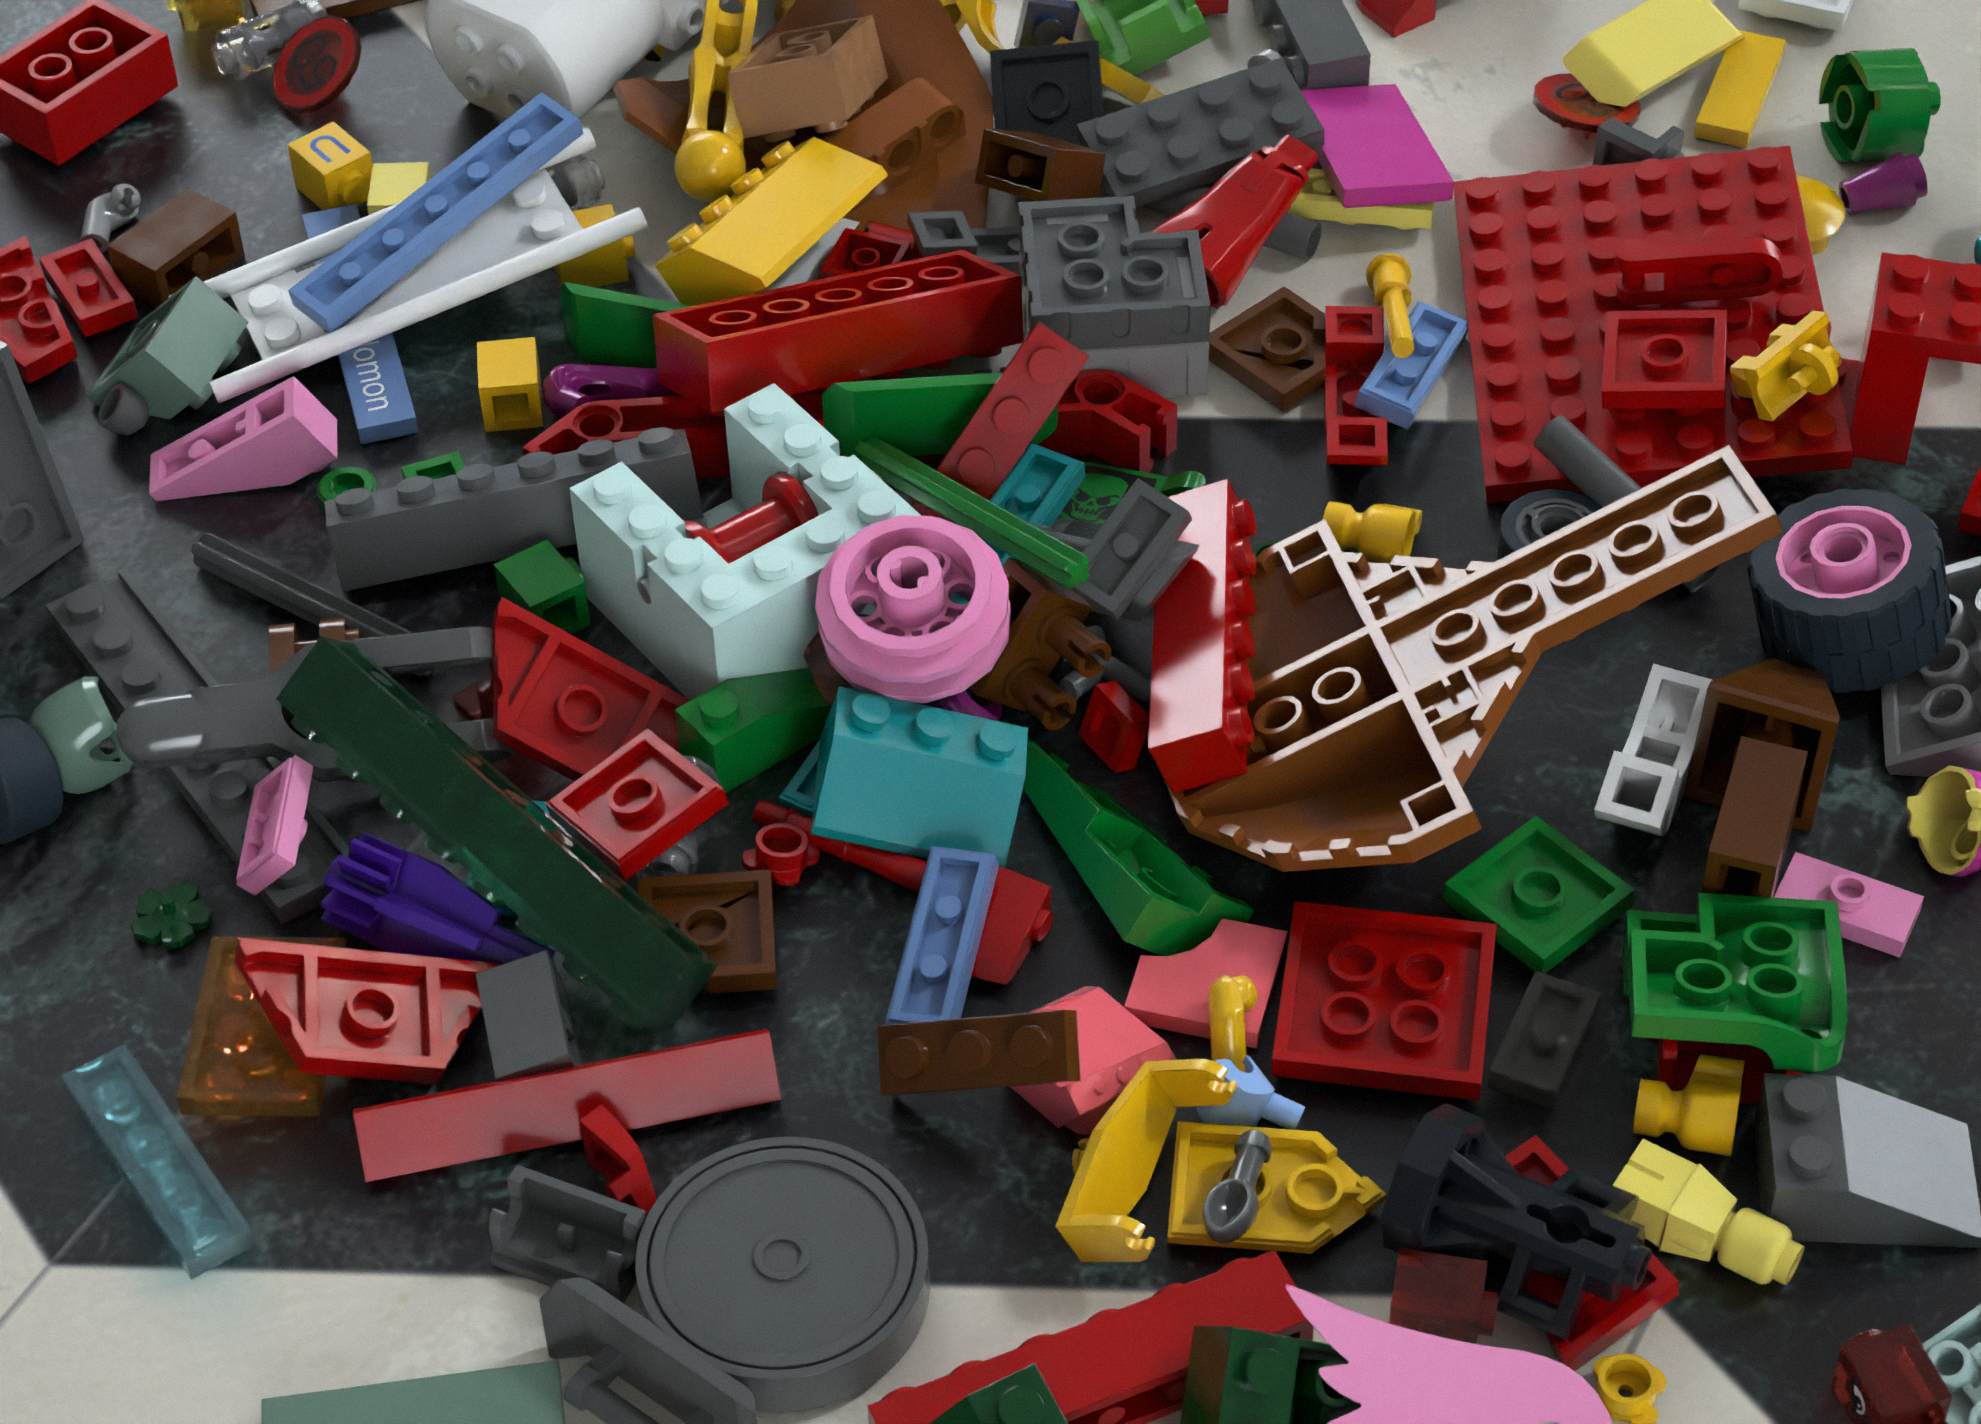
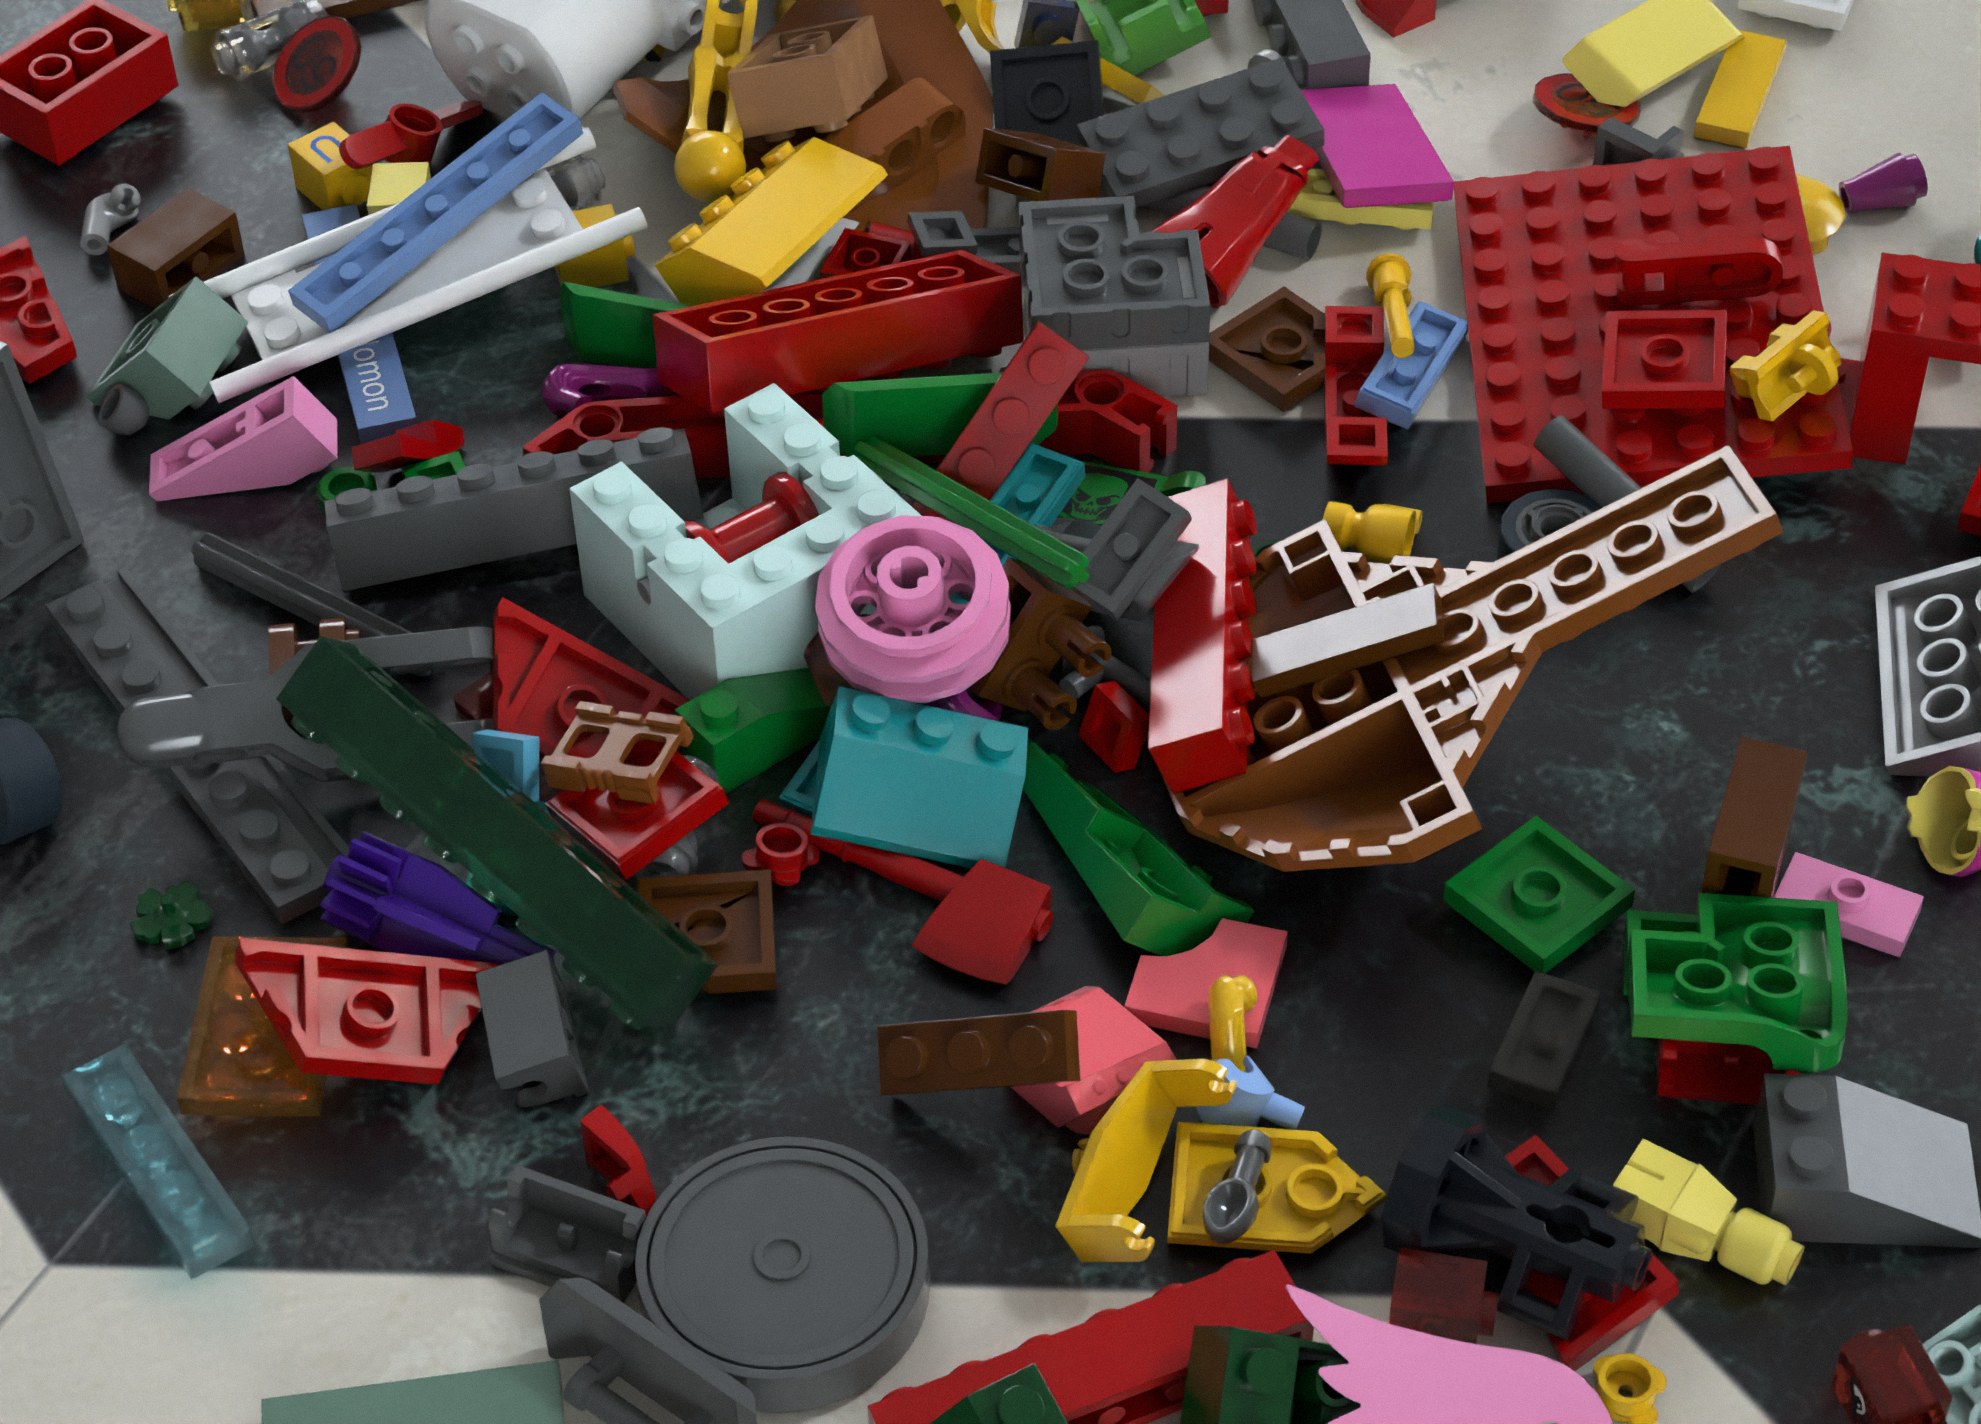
(73, 727): sand green helmet -> none
(88, 287): red plate -> none
(275, 825): bright pink plate -> none
(406, 135): none -> red piece
(408, 446): none -> red slope
(509, 384): yellow brick -> none
(513, 756): none -> medium azure plate
(545, 586): green brick -> none
(549, 1105): red tile -> none
(607, 766): none -> dark orange piece
(943, 936): medium blue tile -> none
(1347, 640): none -> tile
(1385, 1000): red plate -> none
(1652, 770): white arch -> none
(1701, 1113): yellow piece -> none
(1769, 704): reddish brown slope -> none
(1852, 588): black wheel -> none
(1877, 104): green brick -> none

